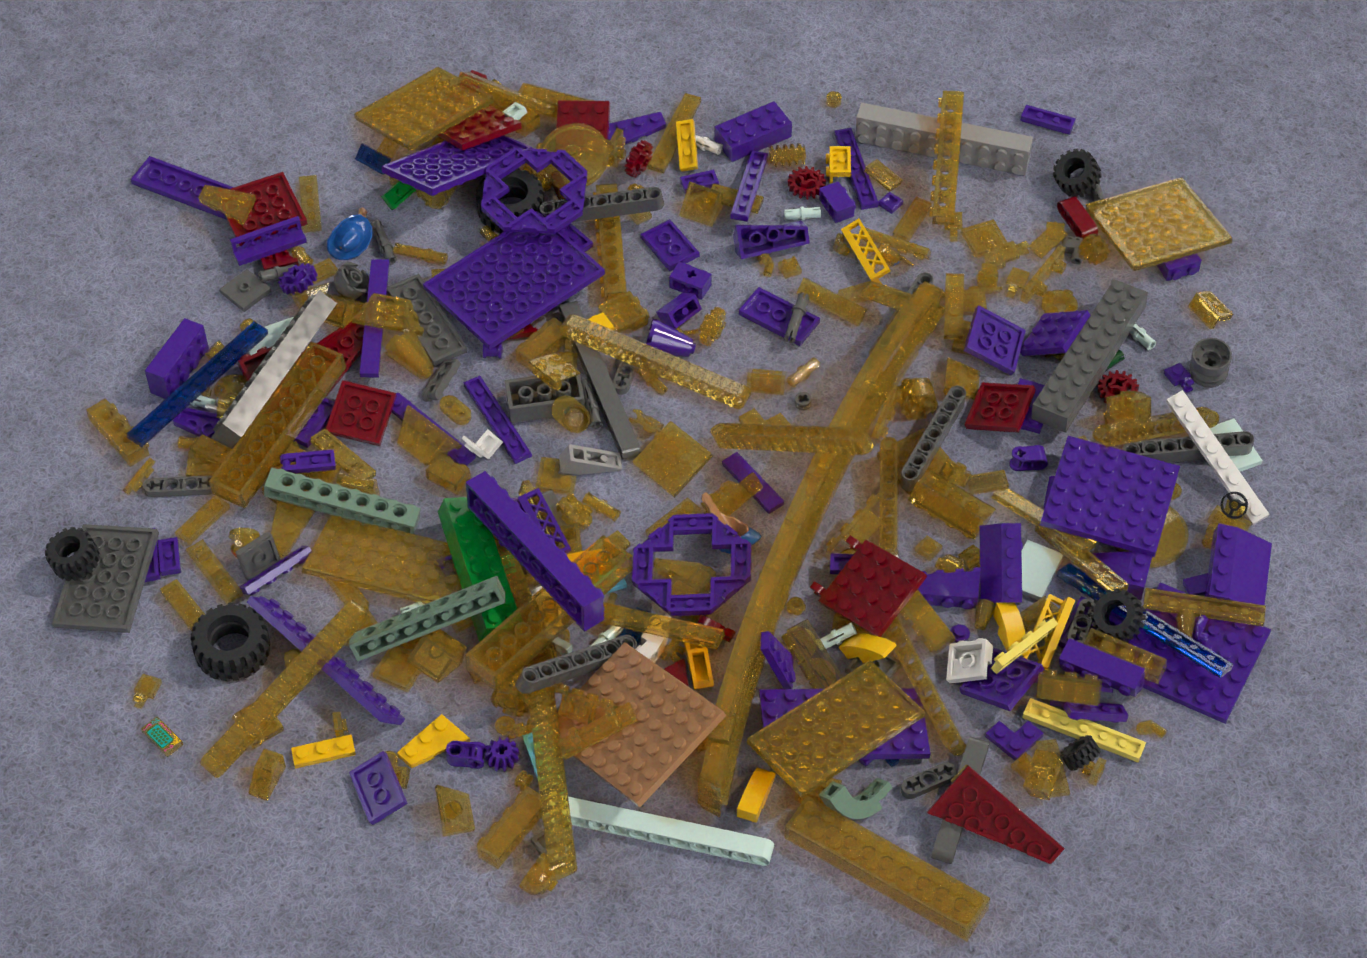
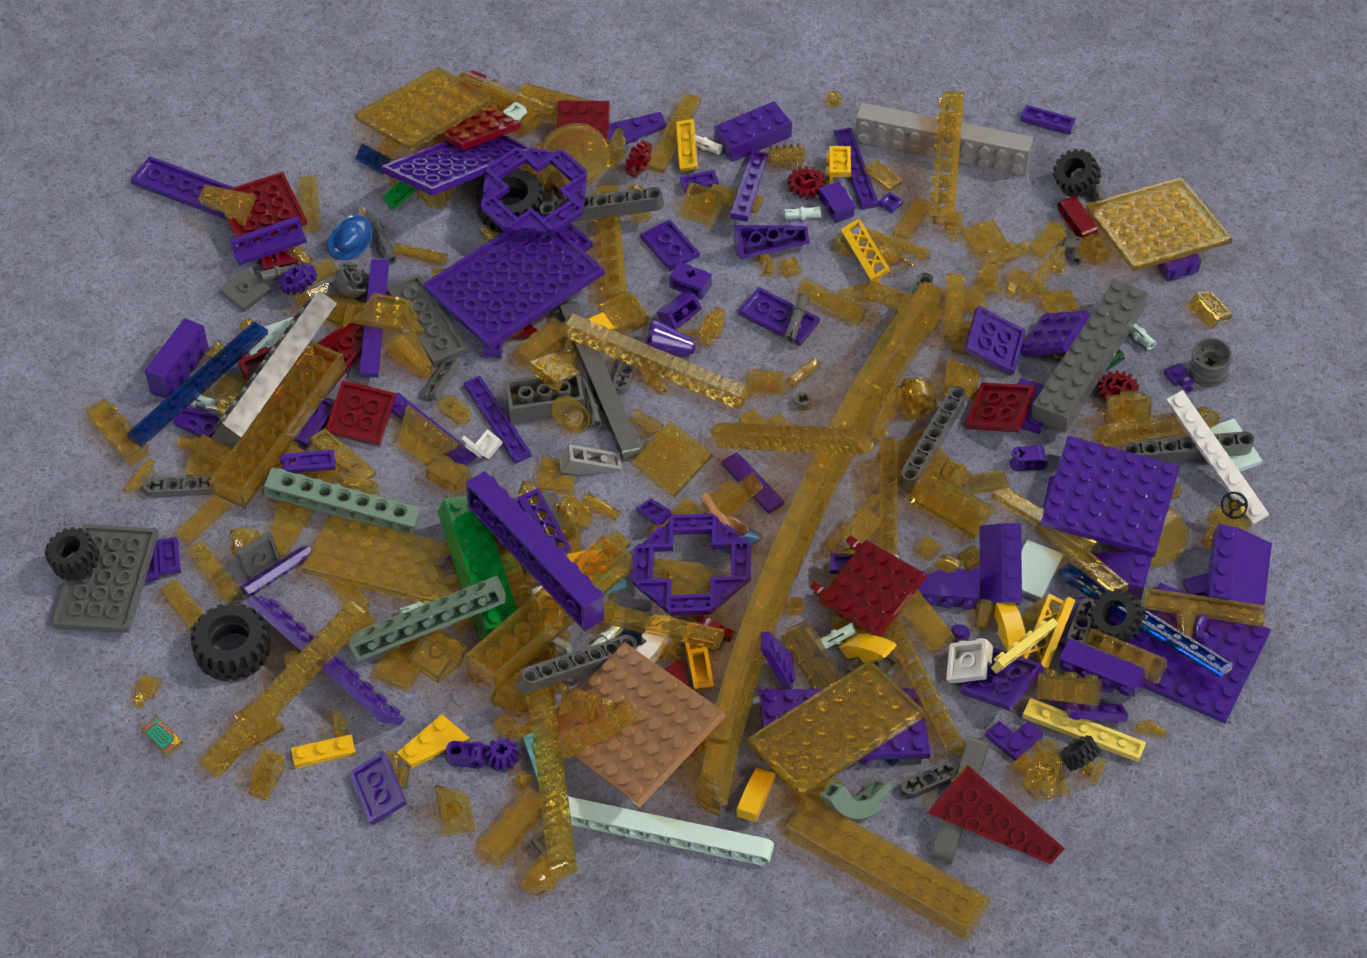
(654, 512): none -> dark purple plate

